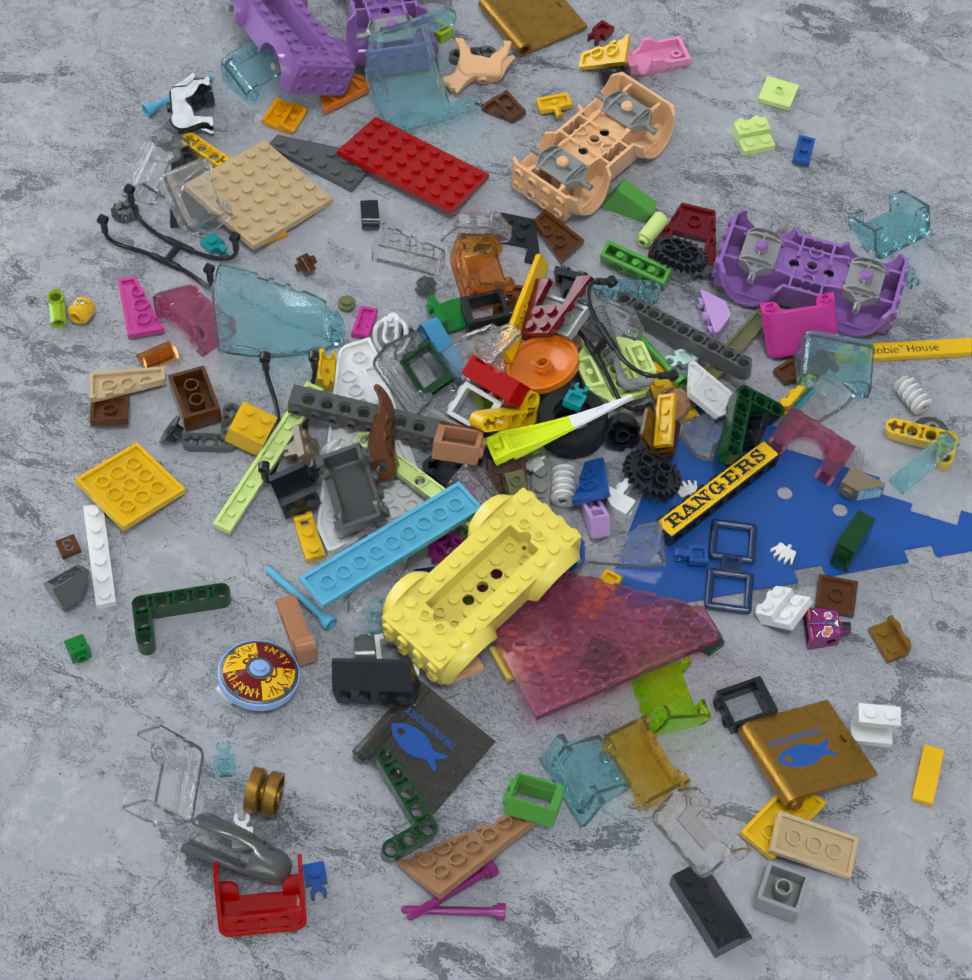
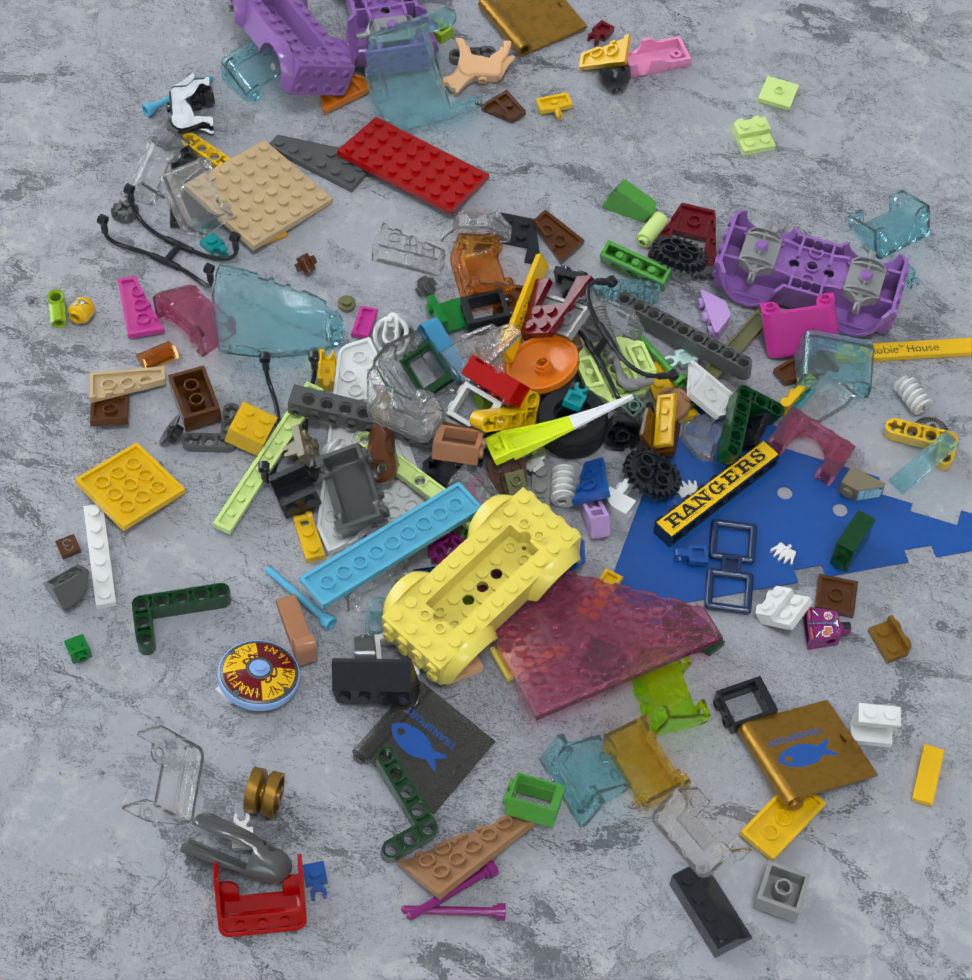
(224, 762): clear light blue plate -> none
(284, 116): light orange slope -> none
(370, 214): black beam -> none
(412, 417): none -> clear windscreen
(577, 183): light nougat piece -> none
(635, 408): none -> sand green slope
(637, 548): clear wedge -> none
(803, 151): blue plate -> none
(813, 845): tan plate -> none

